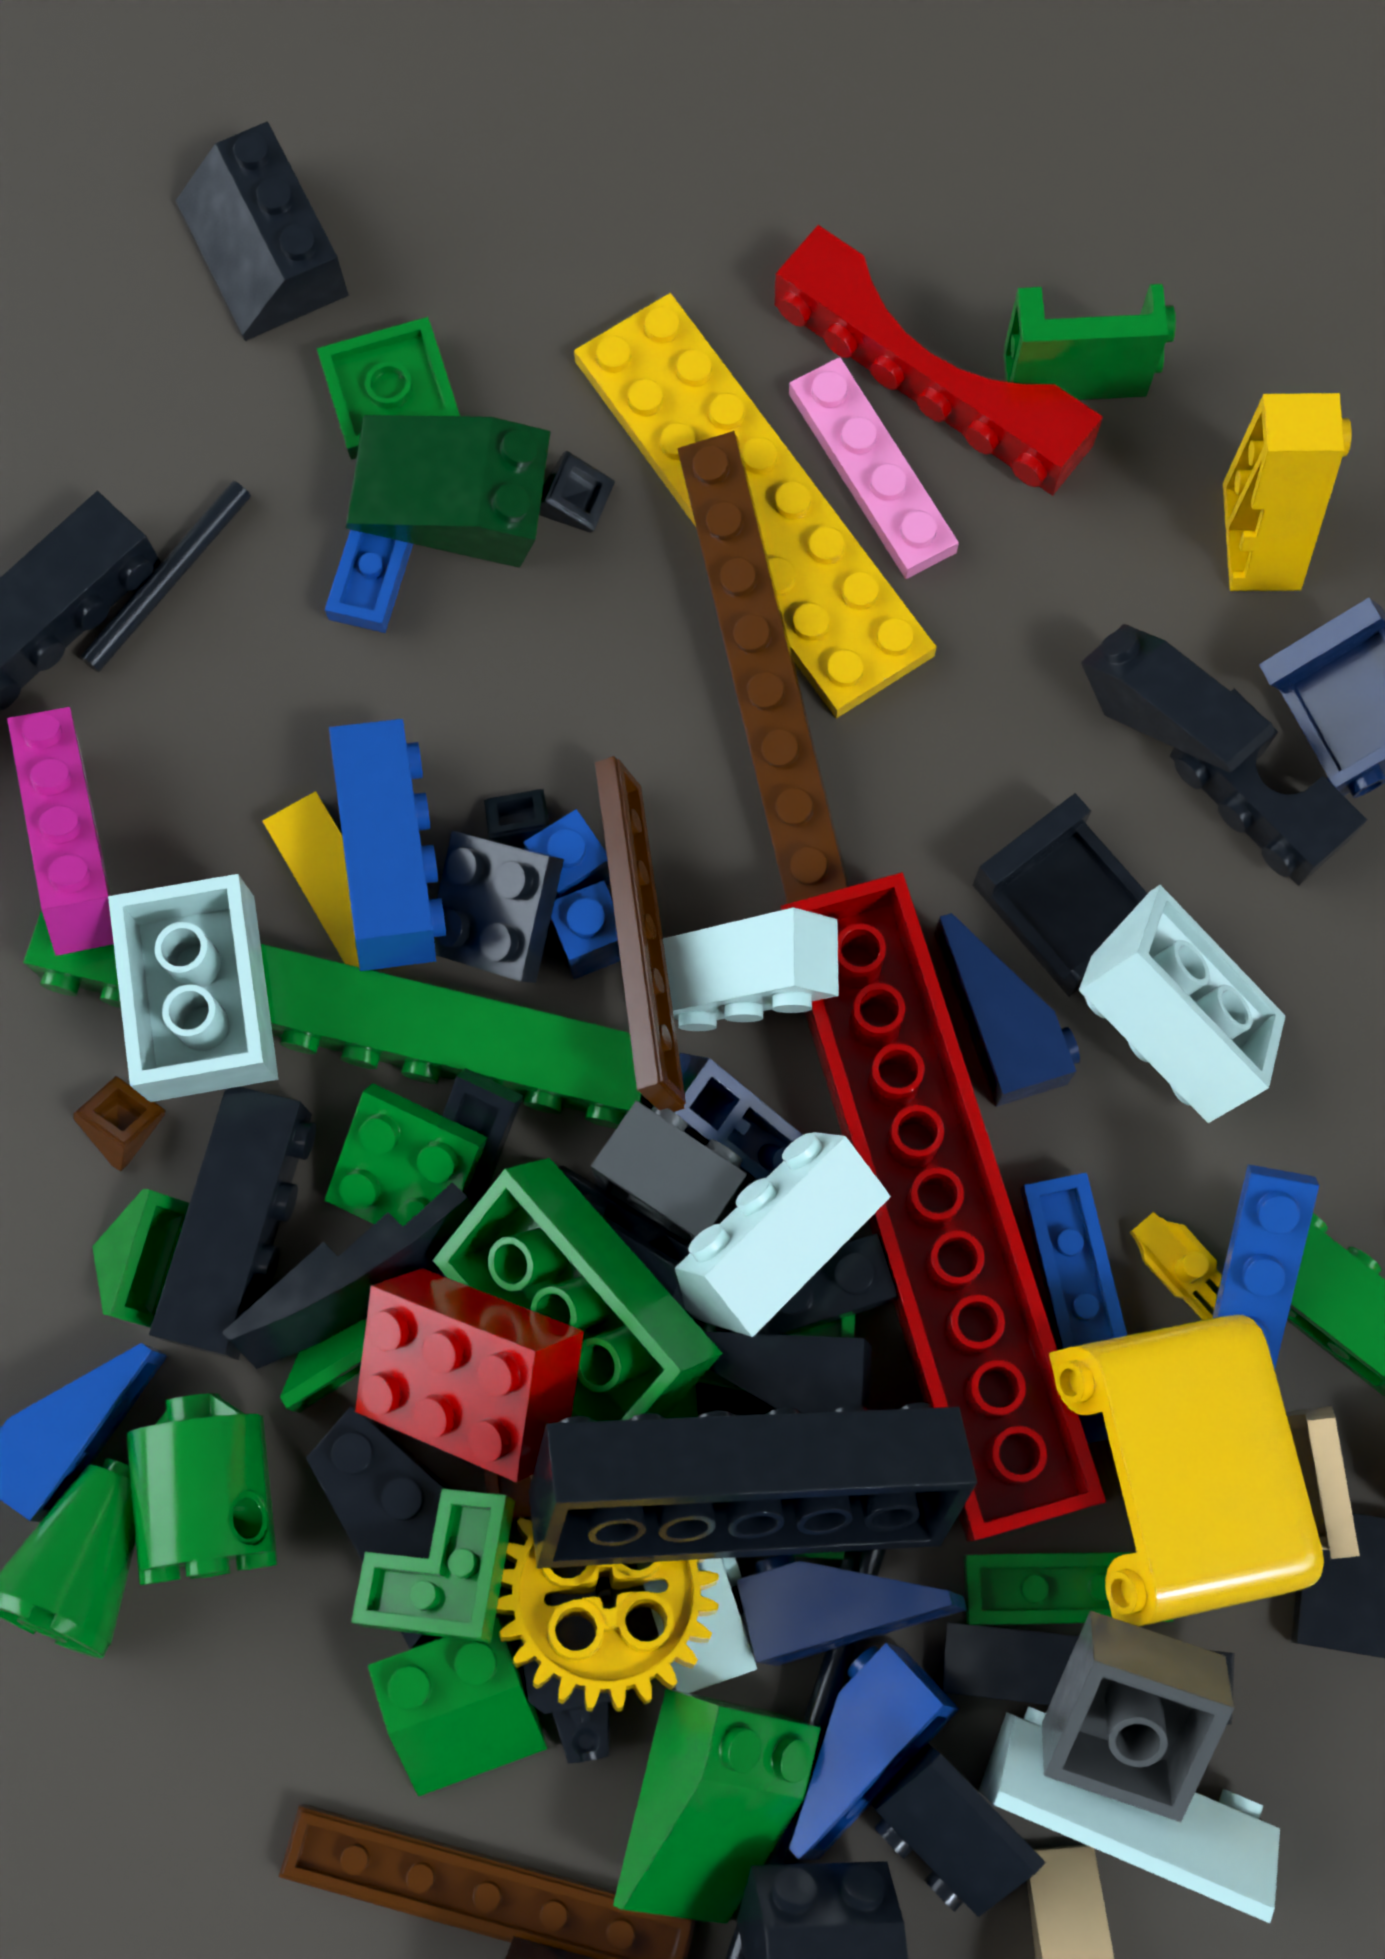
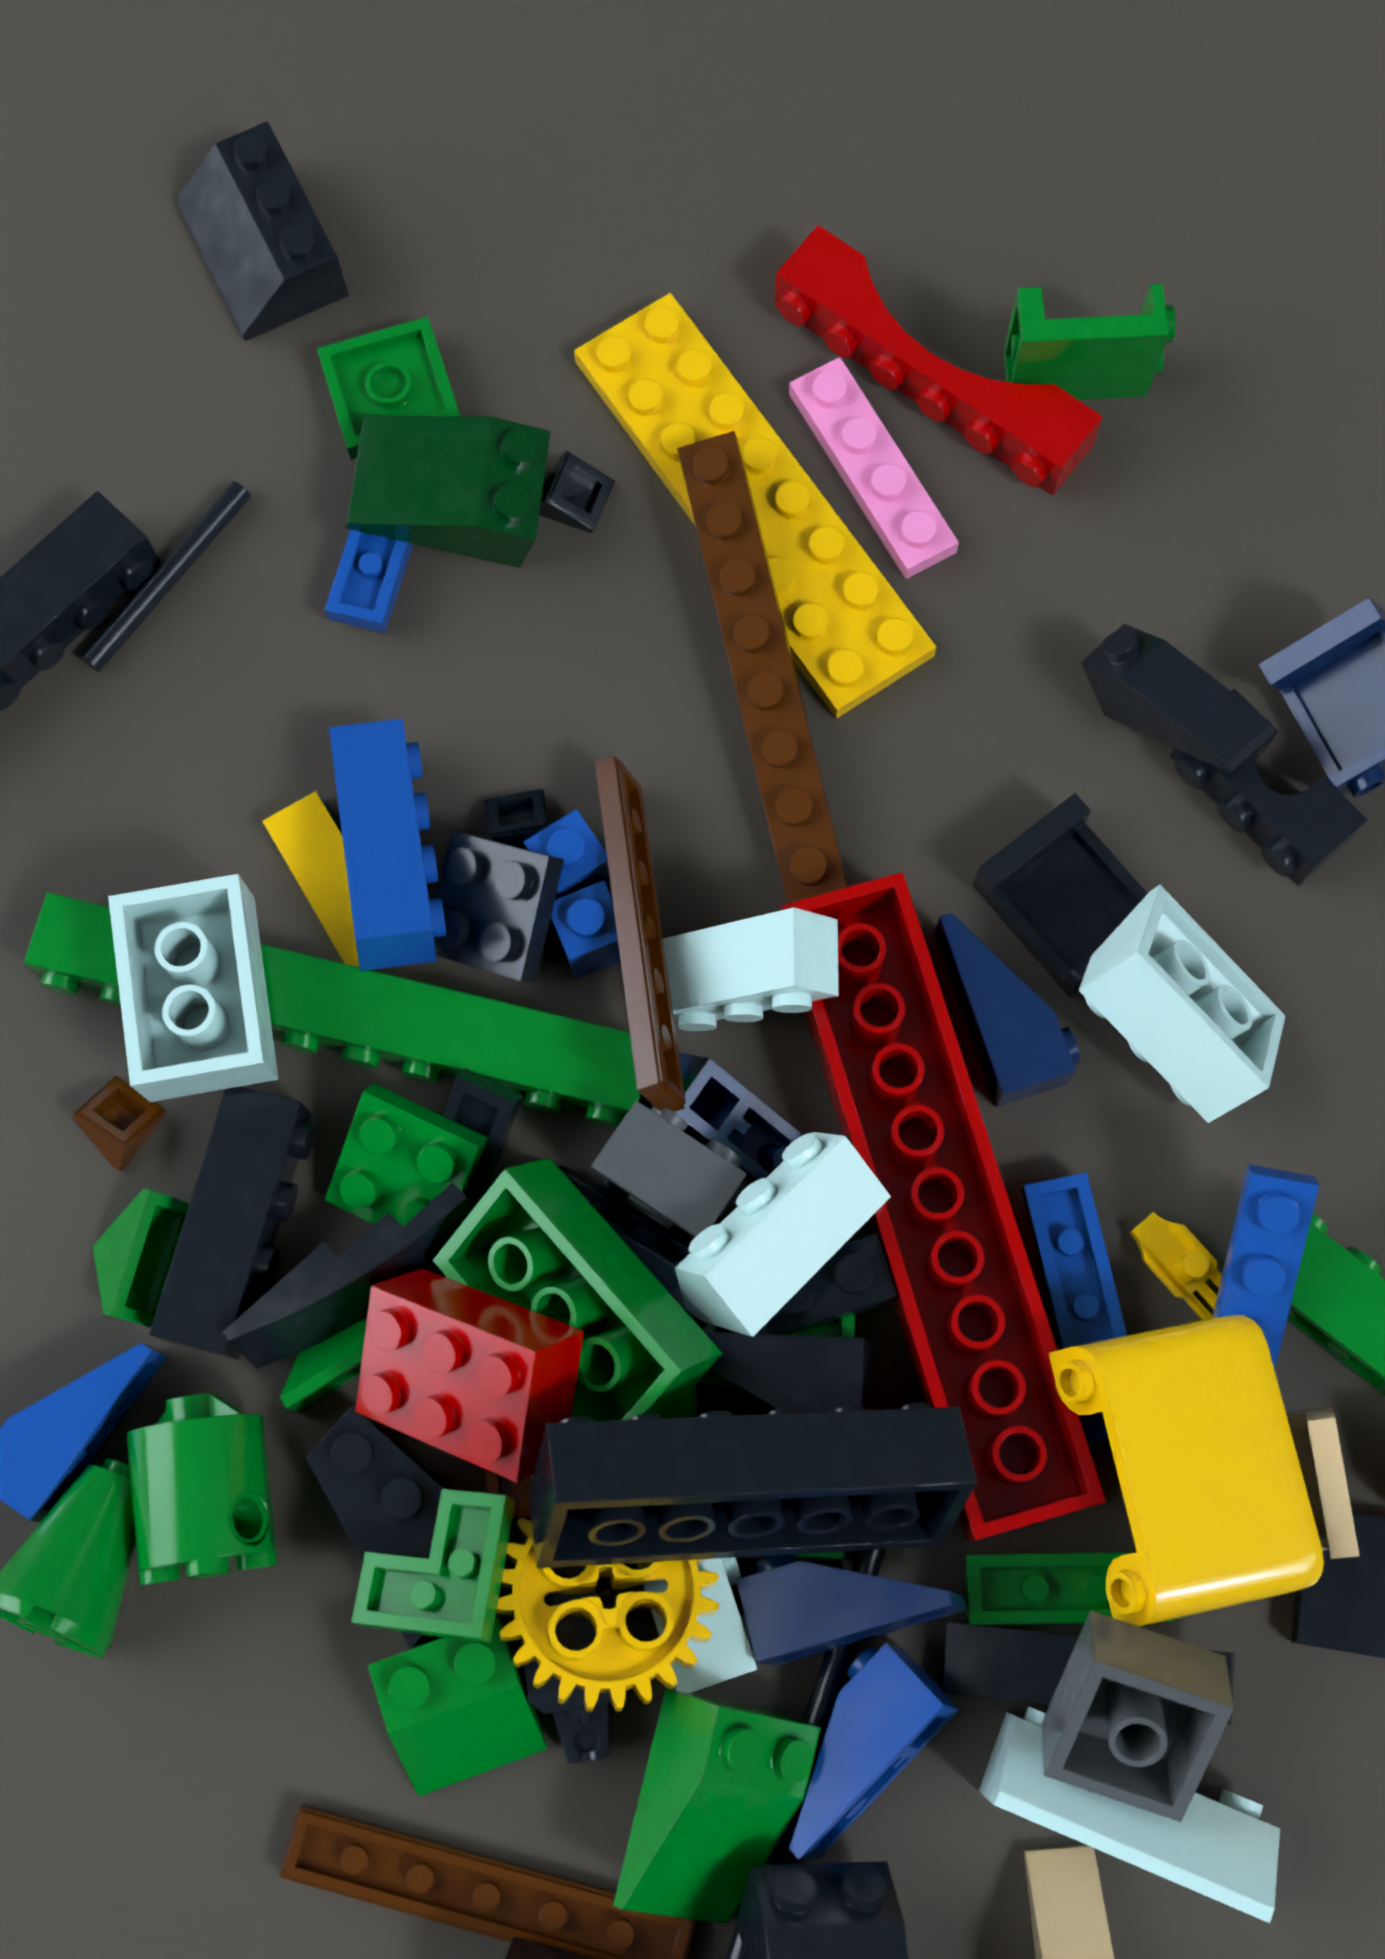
(62, 830): dark pink brick -> none
(955, 1832): black slope -> none
(1282, 488): yellow wedge -> none

